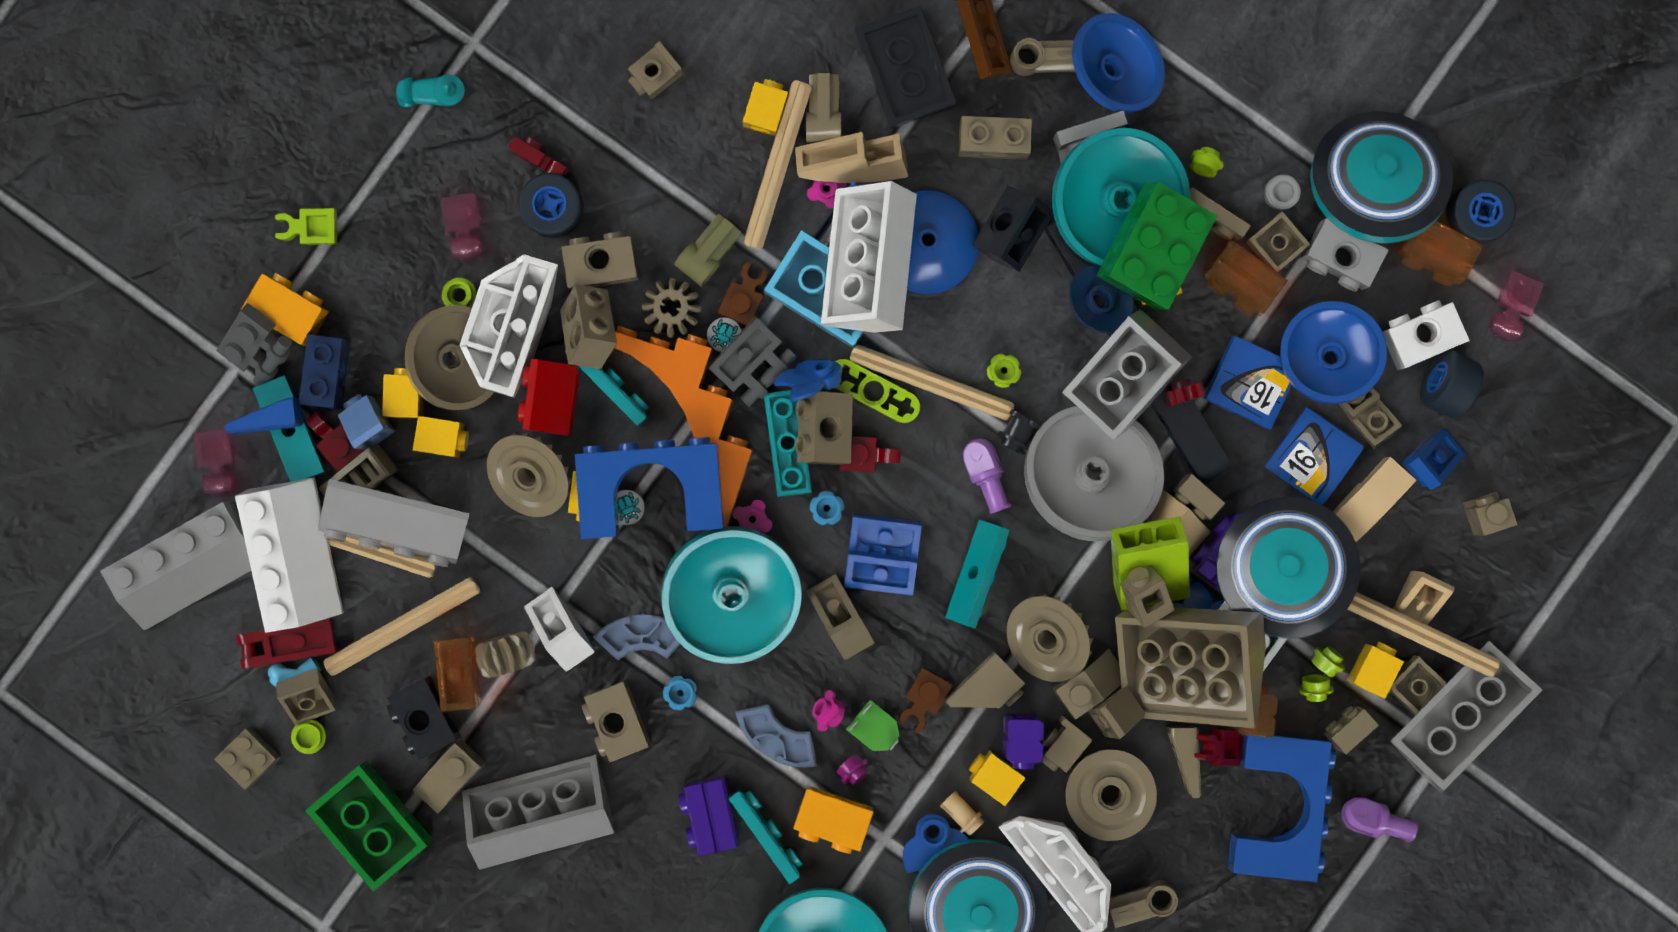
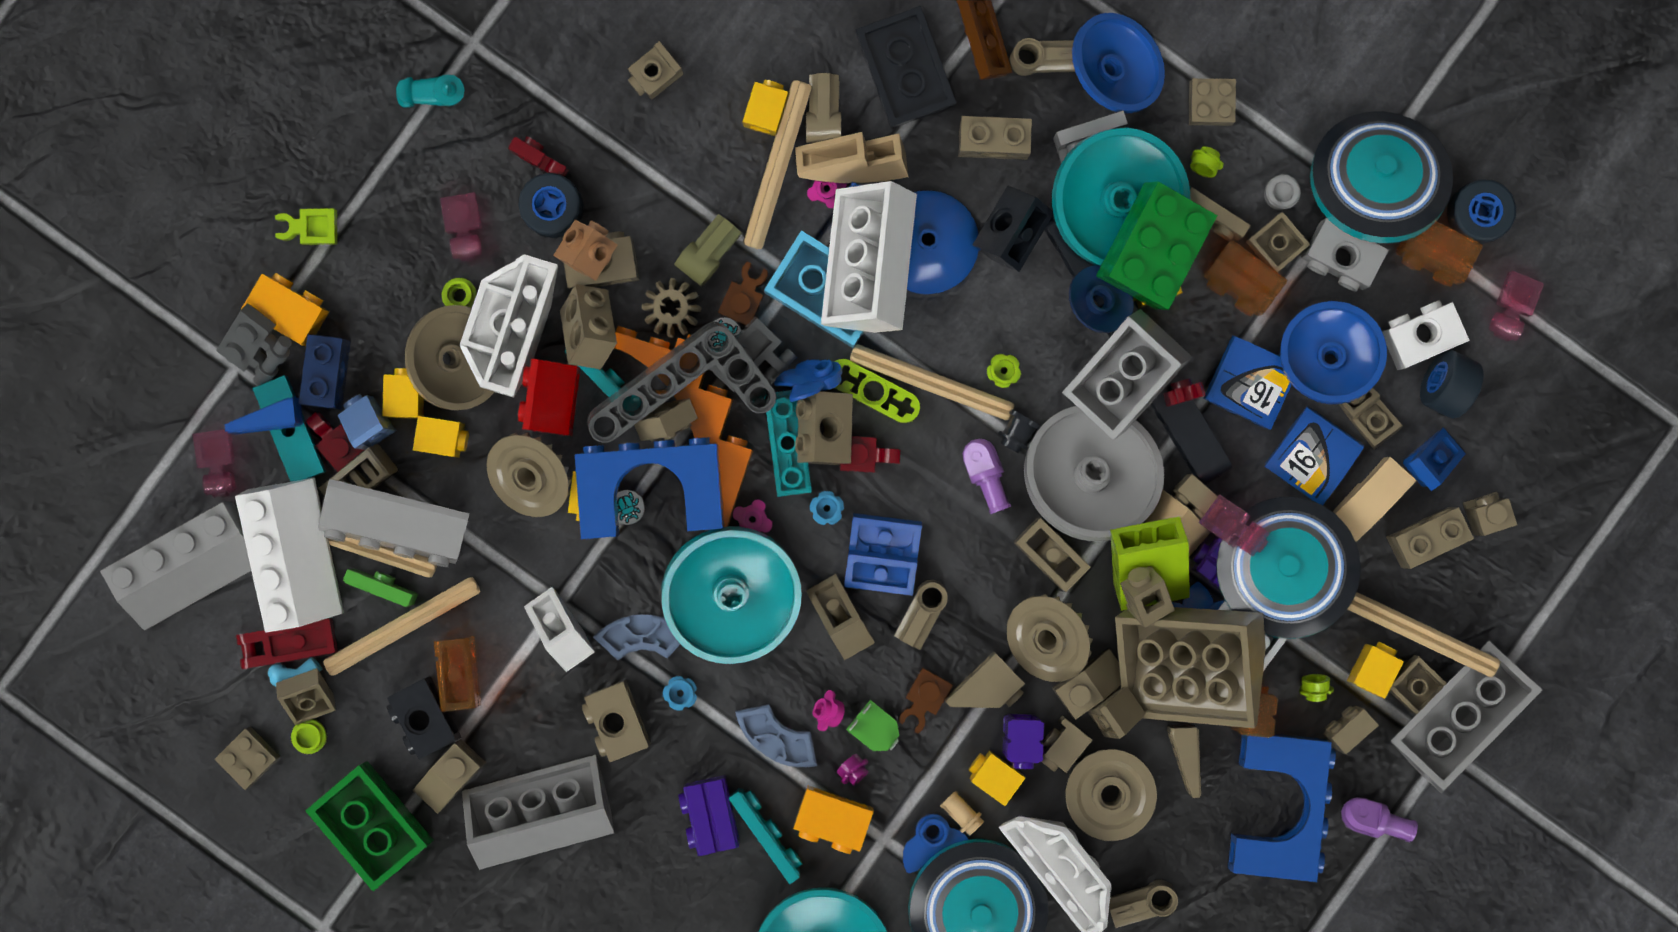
(380, 585): none -> bright green plate
(505, 654): dark tan gear -> none
(586, 248): none -> medium nougat brick
(666, 420): none -> dark tan piece
(680, 378): none -> dark grey beam
(921, 617): none -> dark tan piece
(977, 574): teal tile -> none
(1051, 554): none -> dark tan brick
(1212, 101): none -> dark tan piece
(1221, 747): dark red plate -> none
(1229, 521): none -> clear pink plate
(1328, 660): lime plate -> none
(1422, 596): tan slope -> none
(1430, 537): none -> dark tan brick

